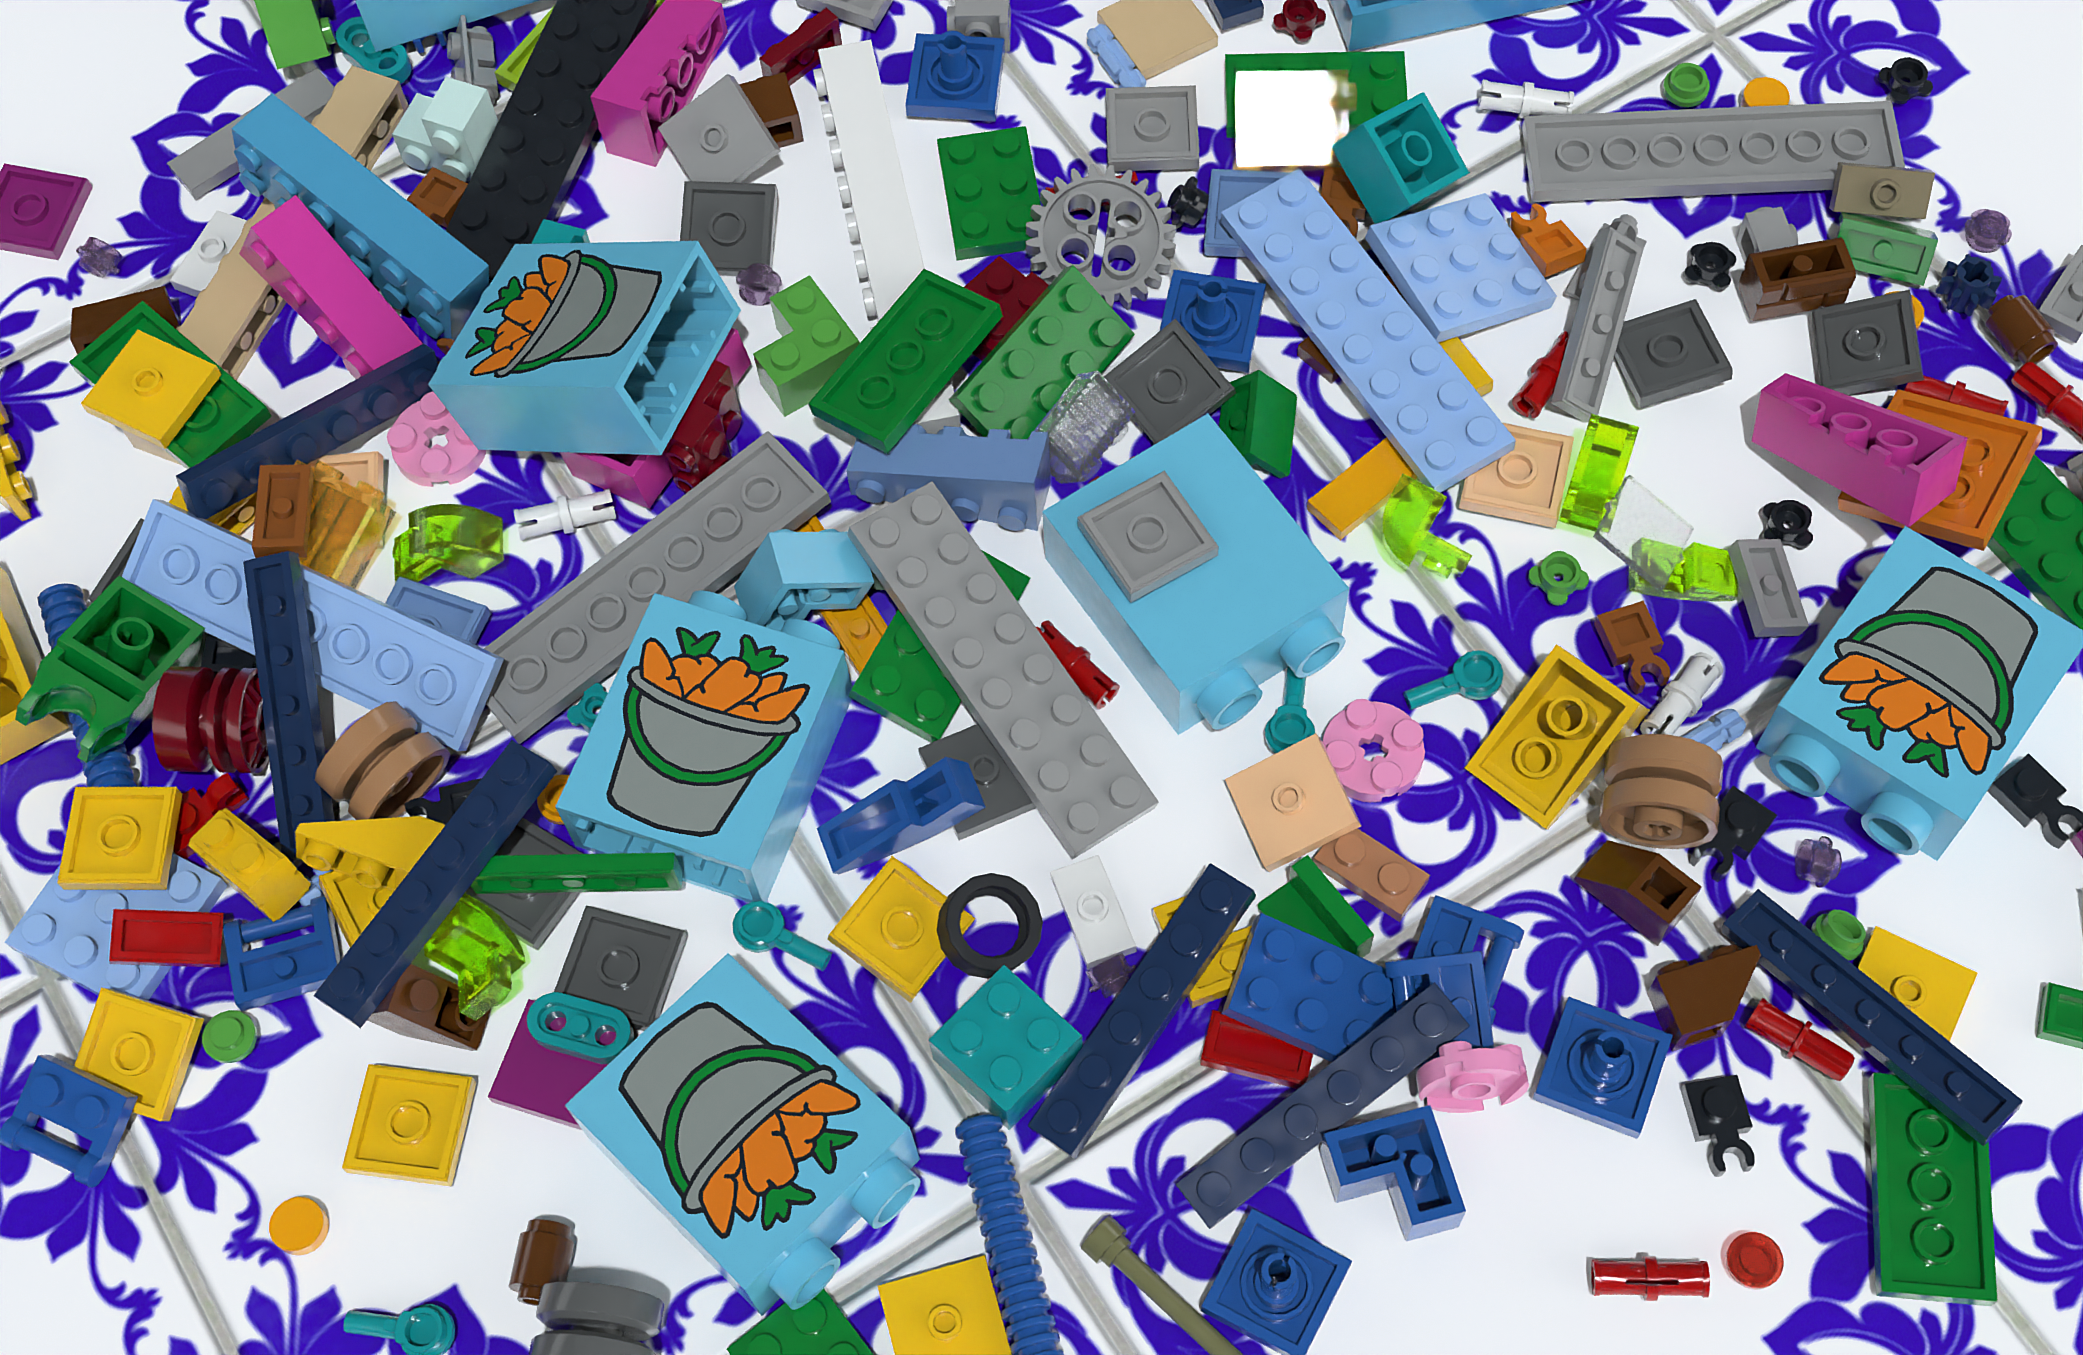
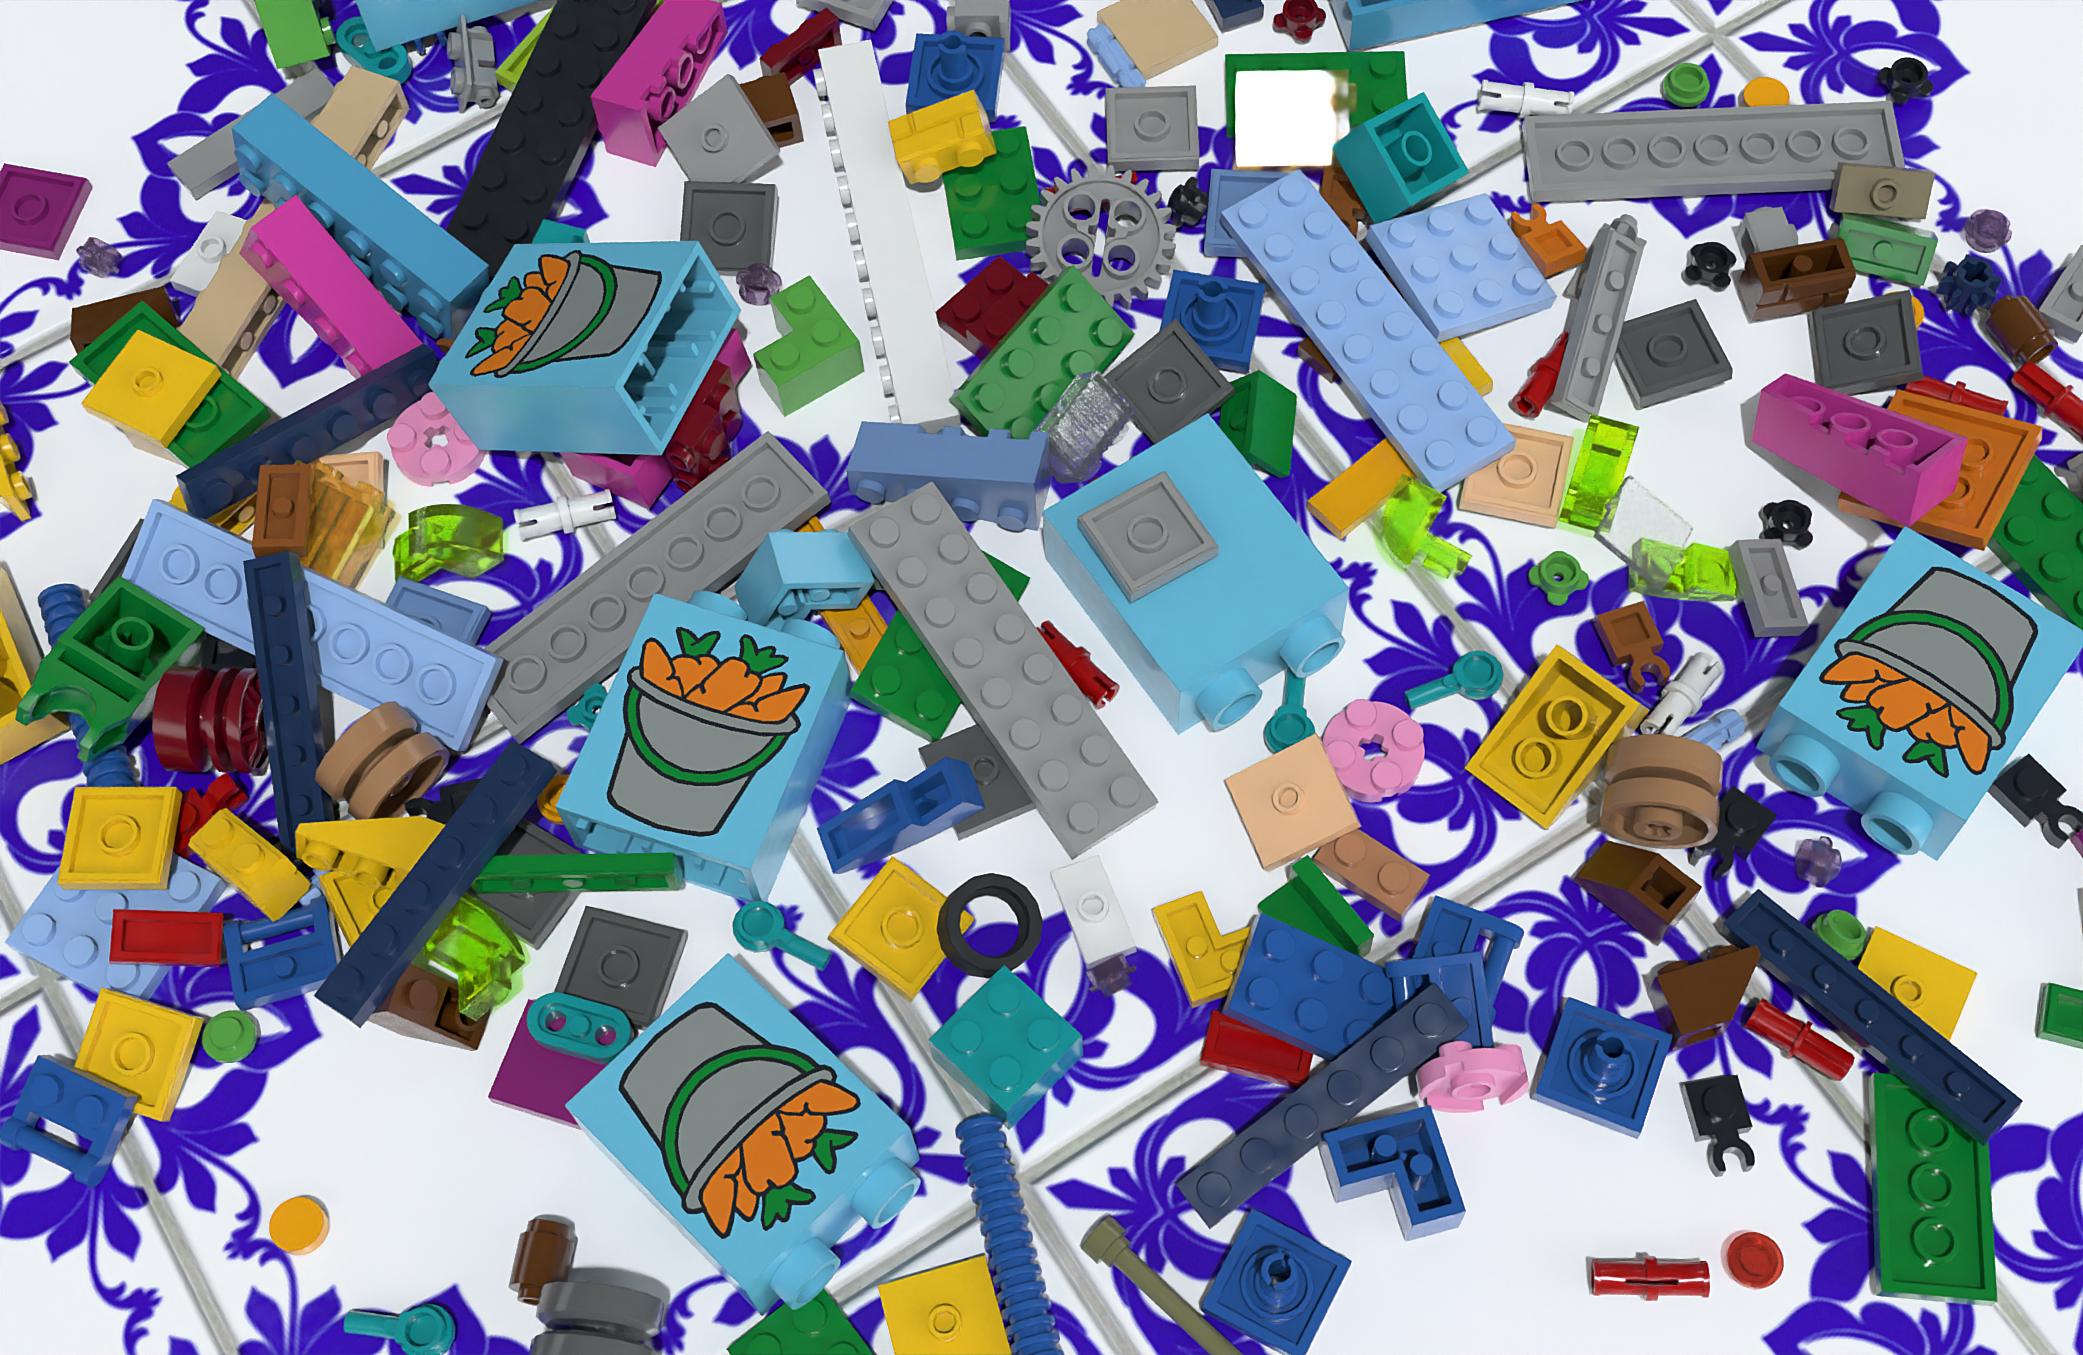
(409, 1125): yellow plate -> none
(438, 196): dark orange plate -> none
(447, 129): light aqua brick -> none
(905, 360): green plate -> none
(942, 137): none -> yellow brick
(1142, 1011): dark blue plate -> none

